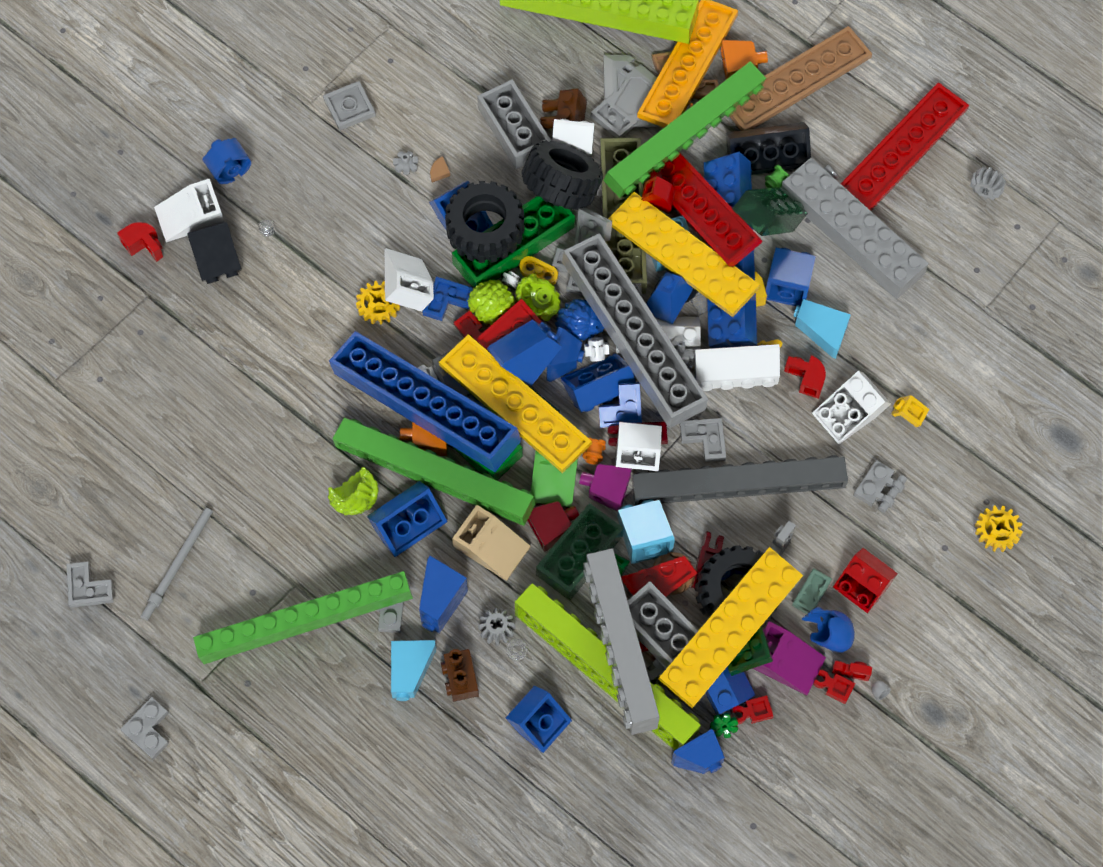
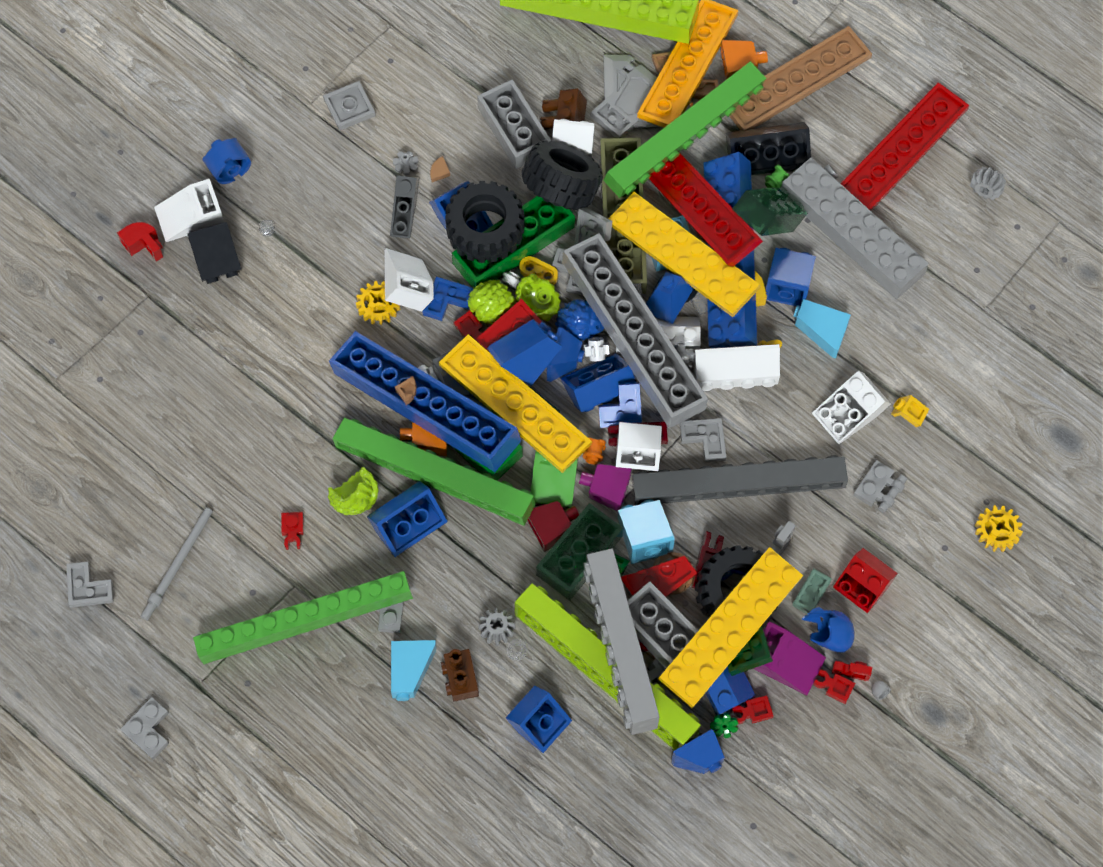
(291, 526): none -> red plate
(404, 206): none -> dark grey slope
(406, 390): none -> medium nougat tile
(440, 595): blue slope -> none
(490, 543): tan slope -> none
(659, 193): red brick -> none
(811, 372): red brick -> none

